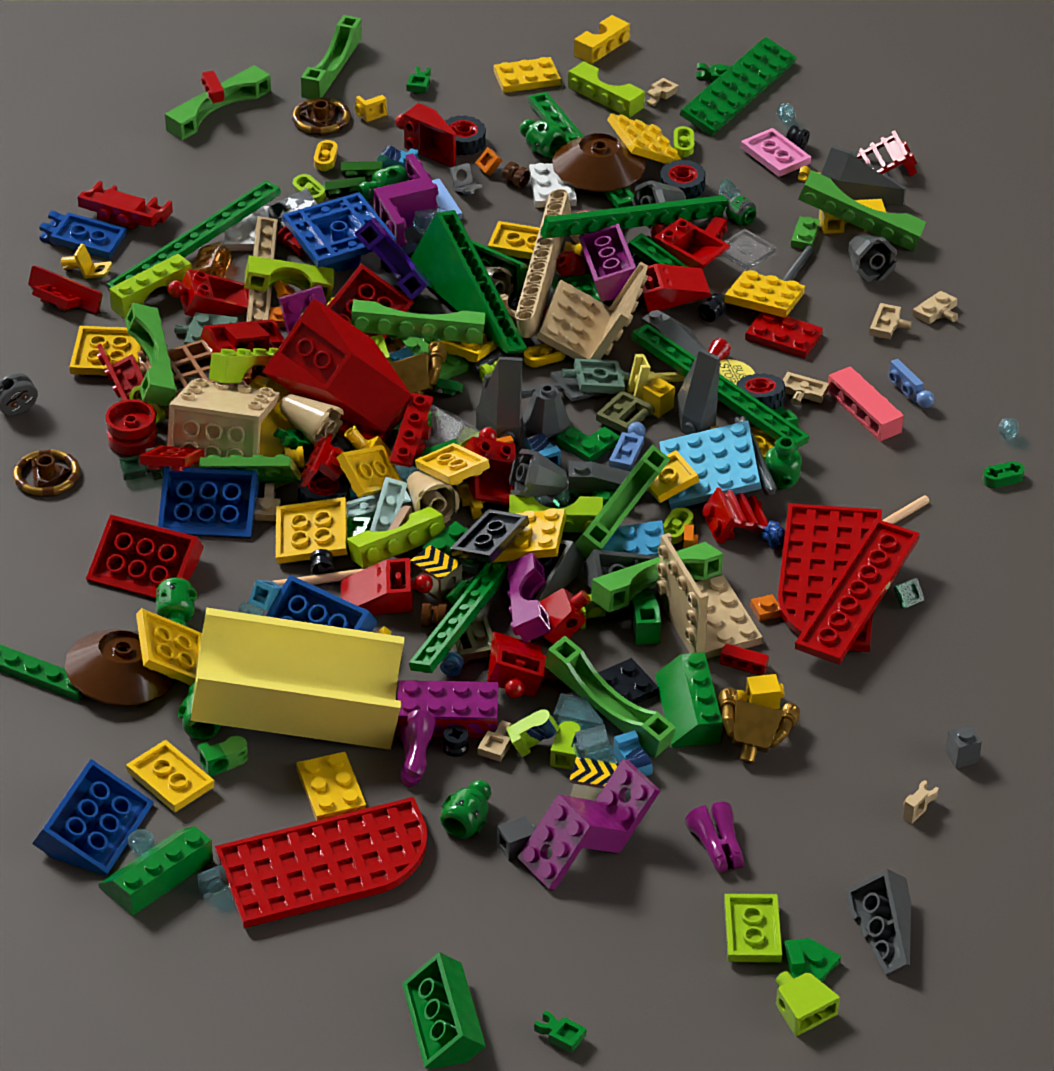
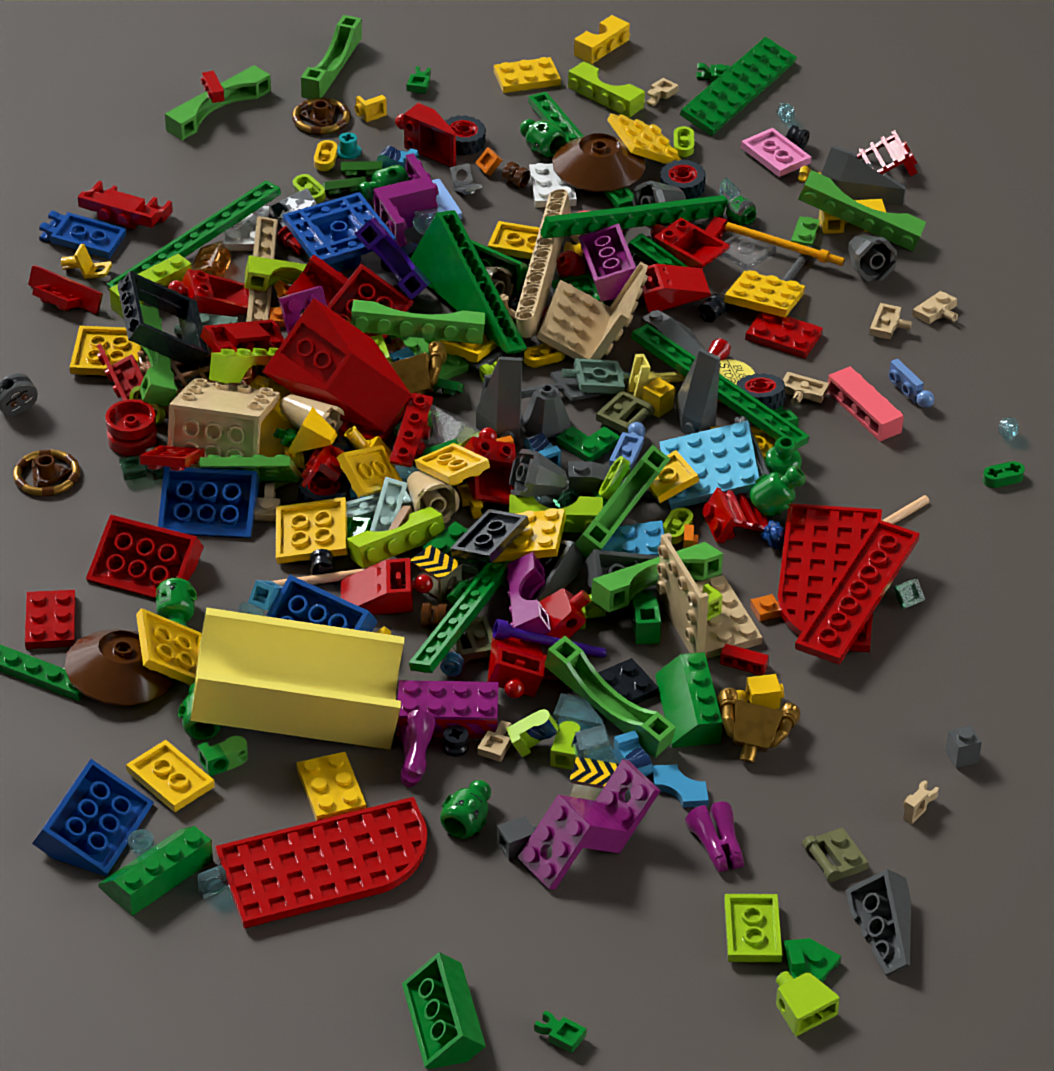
(50, 619): none -> red plate
(190, 350): none -> black window
(313, 433): none -> yellow slope
(319, 274): none -> red bracket
(348, 146): none -> teal piece
(504, 630): none -> dark purple piece
(617, 472): none -> lime plate
(687, 791): none -> dark azure tile
(714, 601): none -> lime bracket
(776, 492): none -> green piece
(822, 255): none -> light orange bar
(840, 849): none -> olive plate

